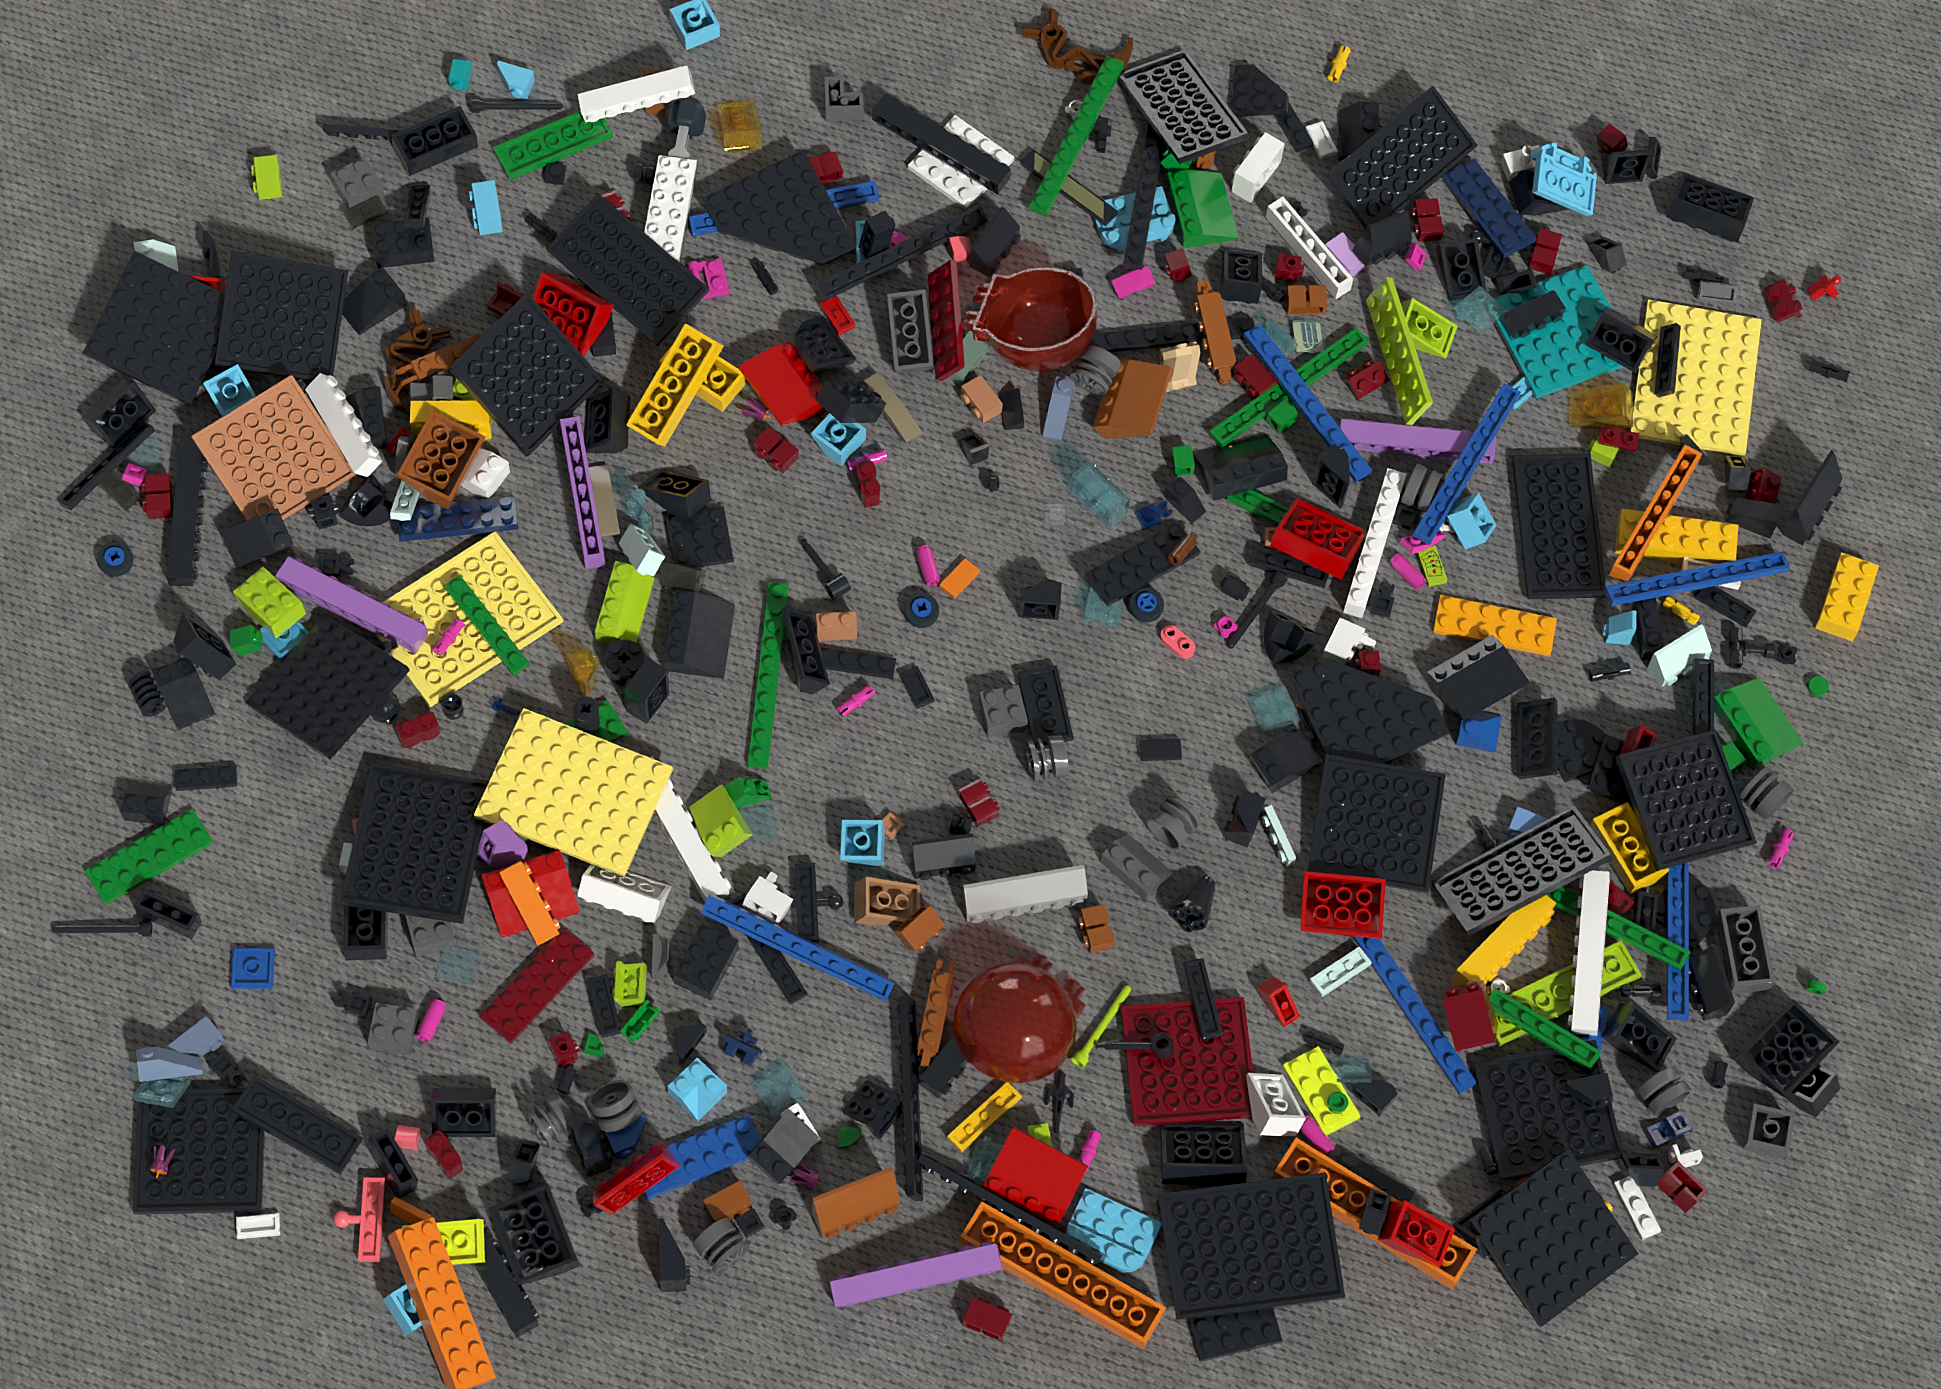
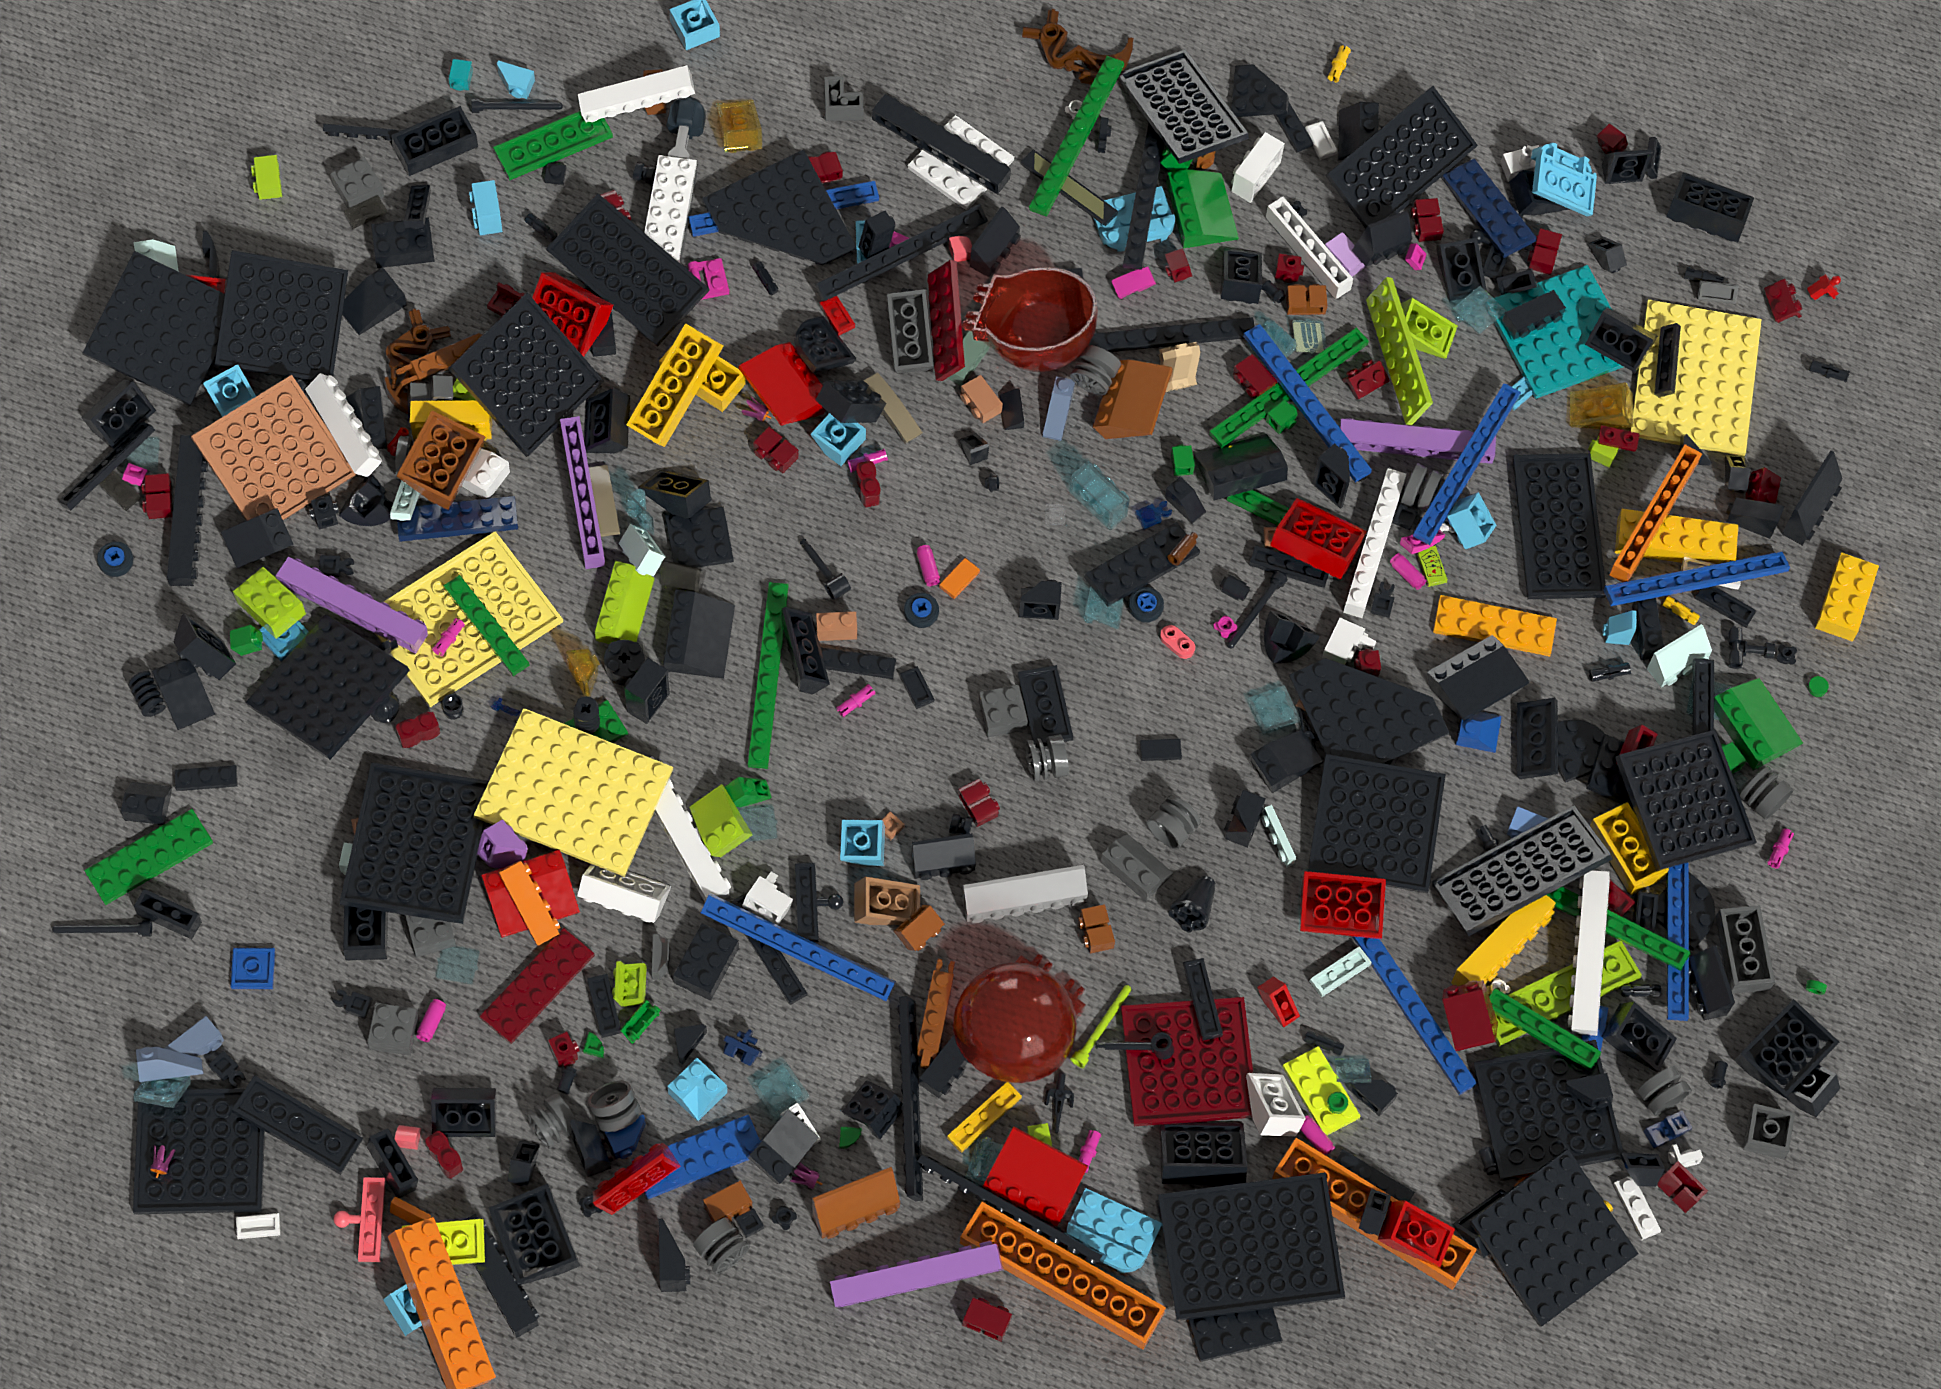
(1215, 332): dark orange hinge -> none

